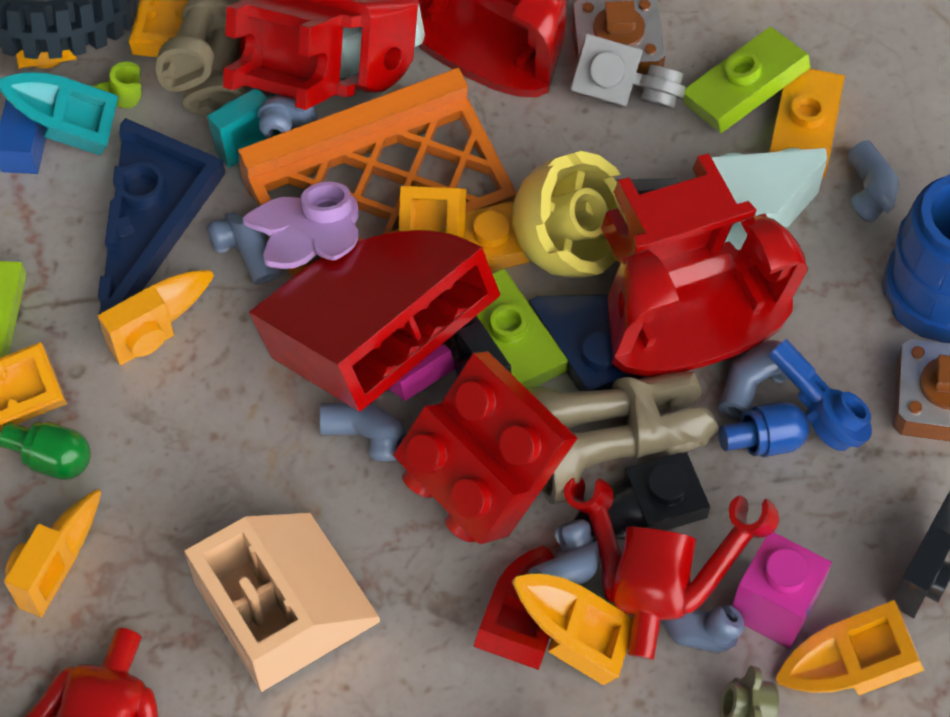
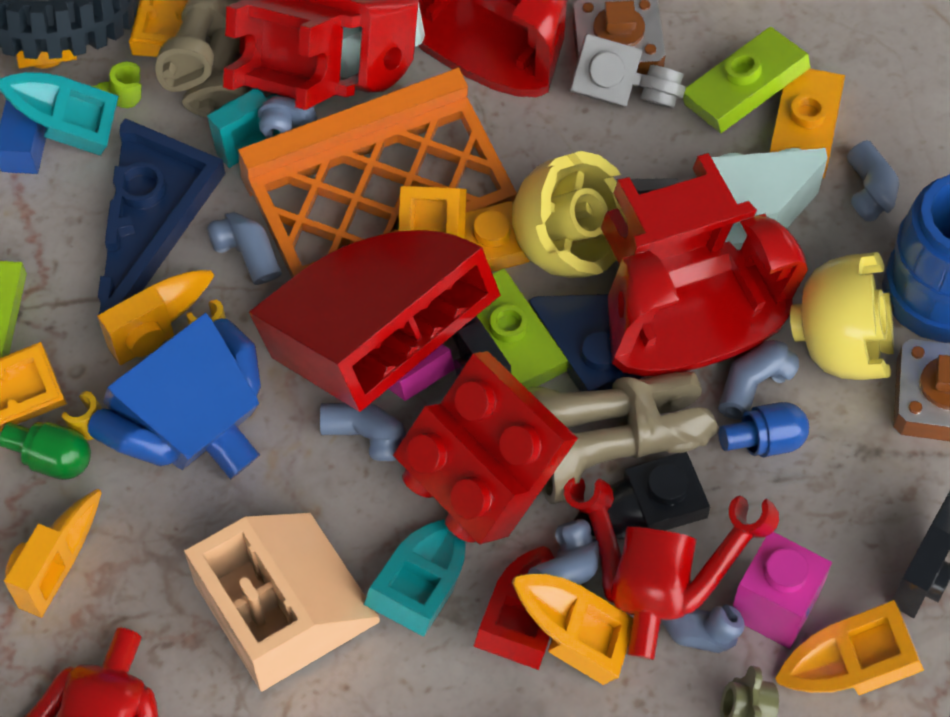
(182, 399): none -> blue torso
(307, 226): lavender plate -> none
(418, 577): none -> teal plate
(836, 416): blue plate -> none
(846, 318): none -> light yellow cylinder

